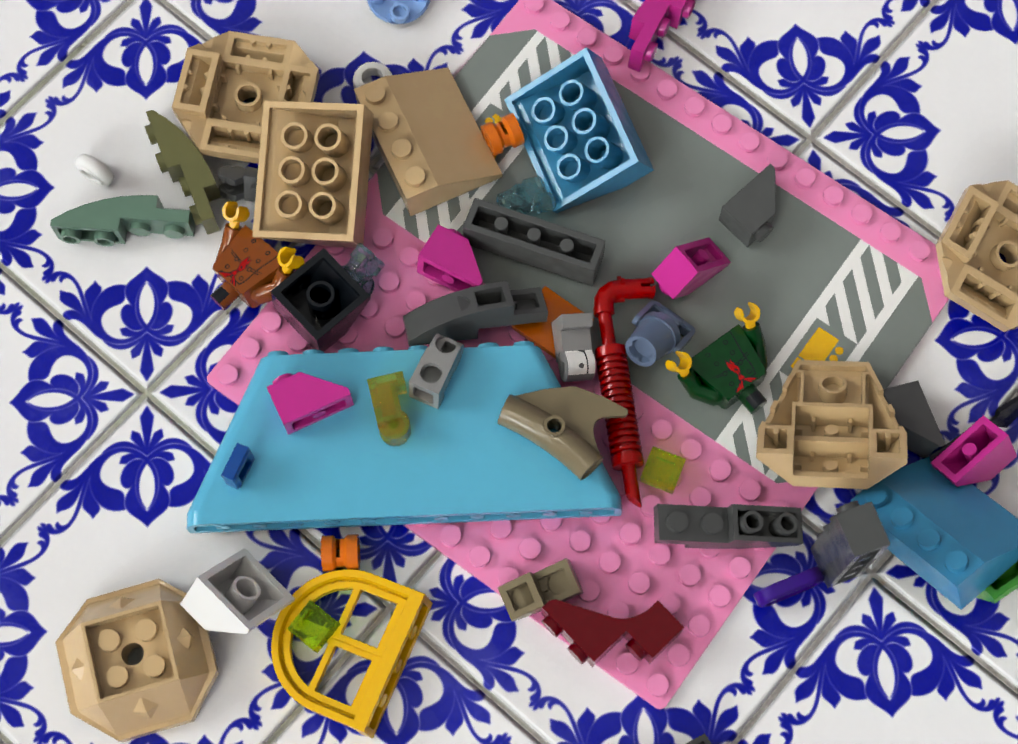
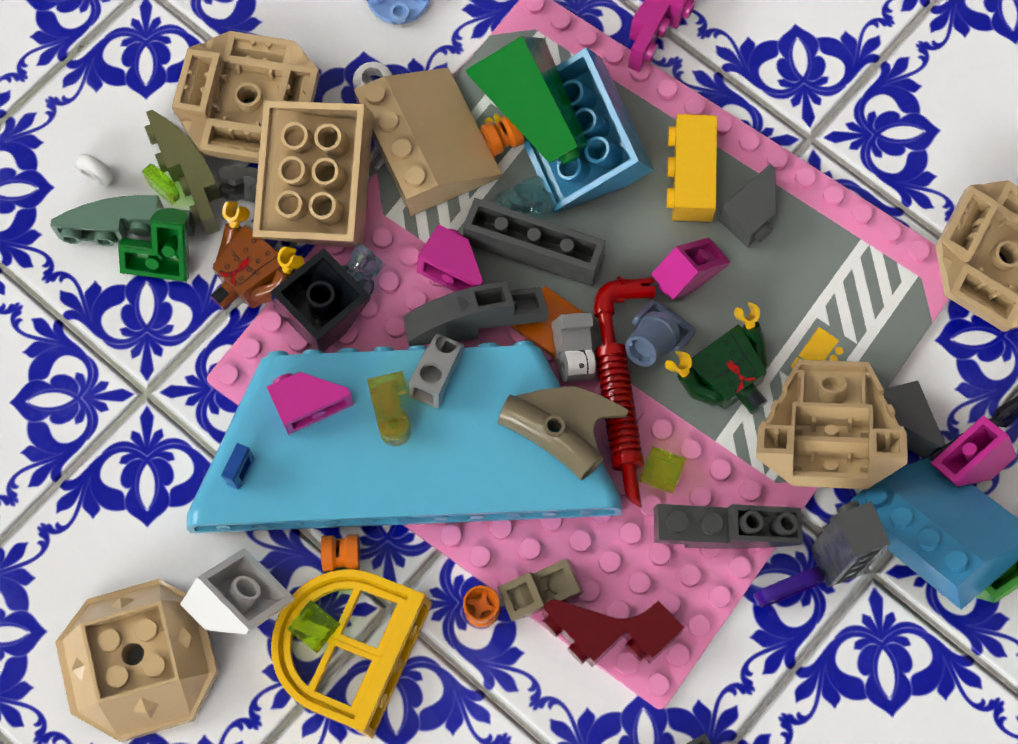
(161, 183): none -> clear neon green tile
(165, 254): none -> green brick
(481, 599): none -> orange wheel
(532, 96): none -> green slope
(692, 168): none -> yellow brick

